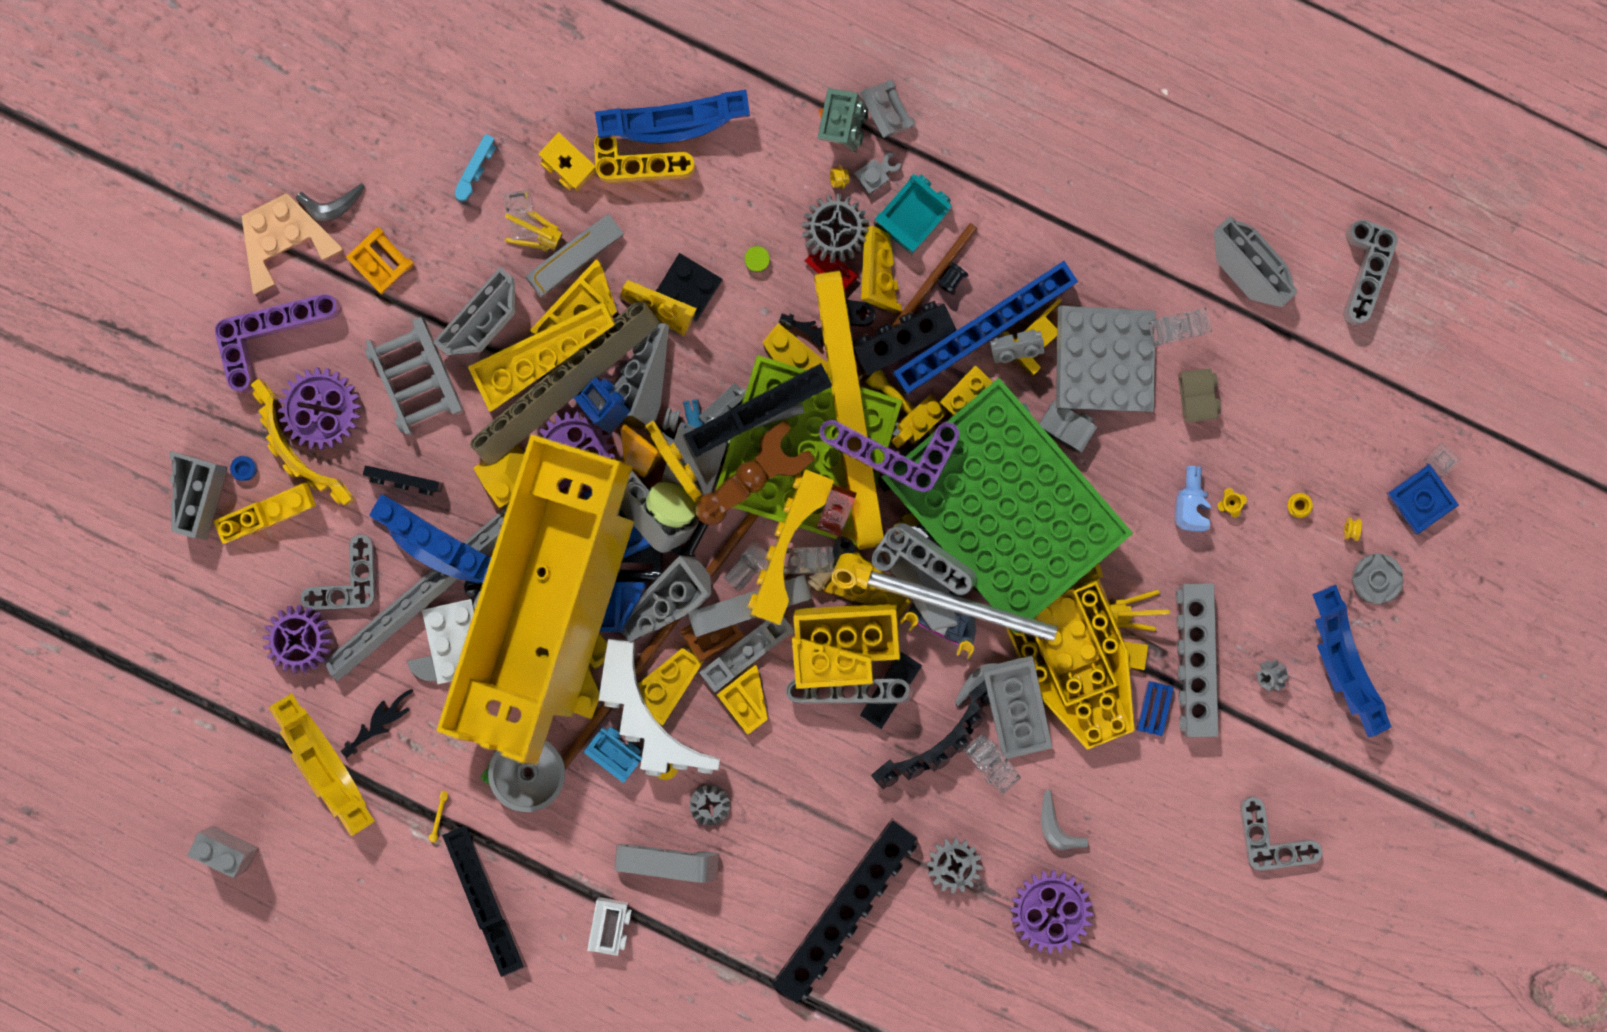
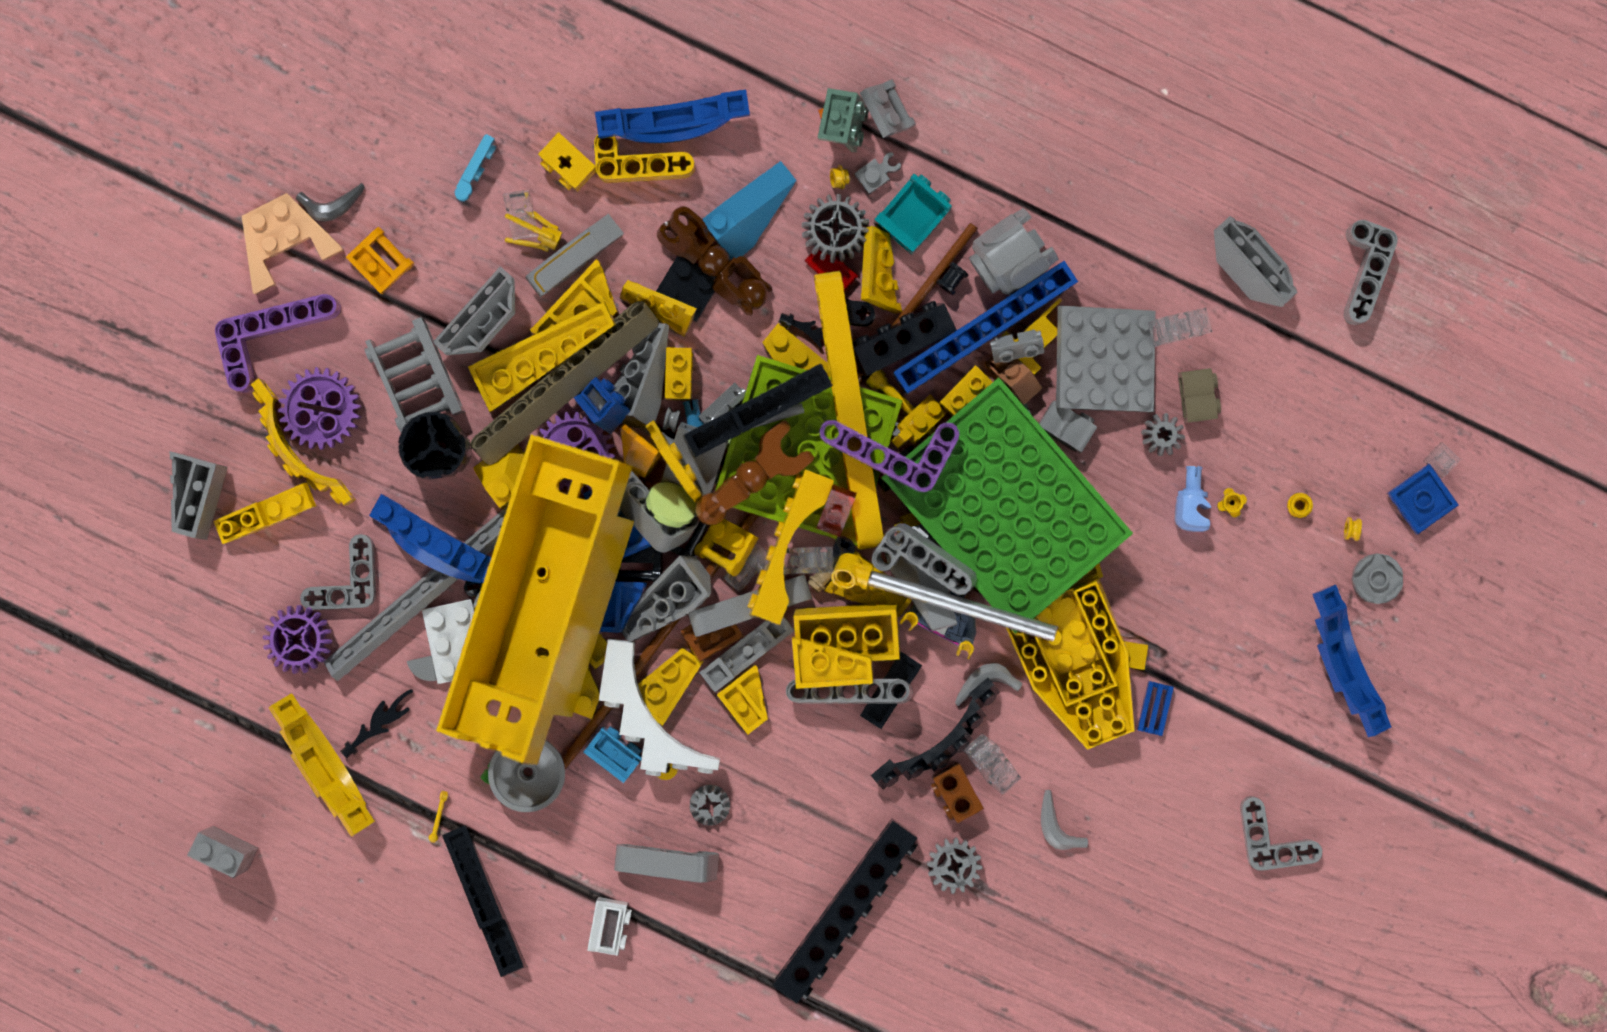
(243, 468): blue tile -> none
(402, 480): black plate -> none
(420, 441): none -> black piece
(678, 374): none -> yellow brick
(696, 244): none -> reddish brown piece
(731, 538): none -> yellow plate
(747, 213): none -> dark azure wedge
(757, 259): lime tile -> none
(961, 790): none -> dark orange brick
(1010, 256): none -> light grey piece
(1016, 378): none -> nougat slope
(1017, 707): light grey plate -> none
(1071, 923): medium lavender gear -> none
(1124, 613): yellow plant -> none
(1165, 426): none -> light grey gear
(1207, 723): light grey brick -> none
(1272, 675): light grey gear -> none

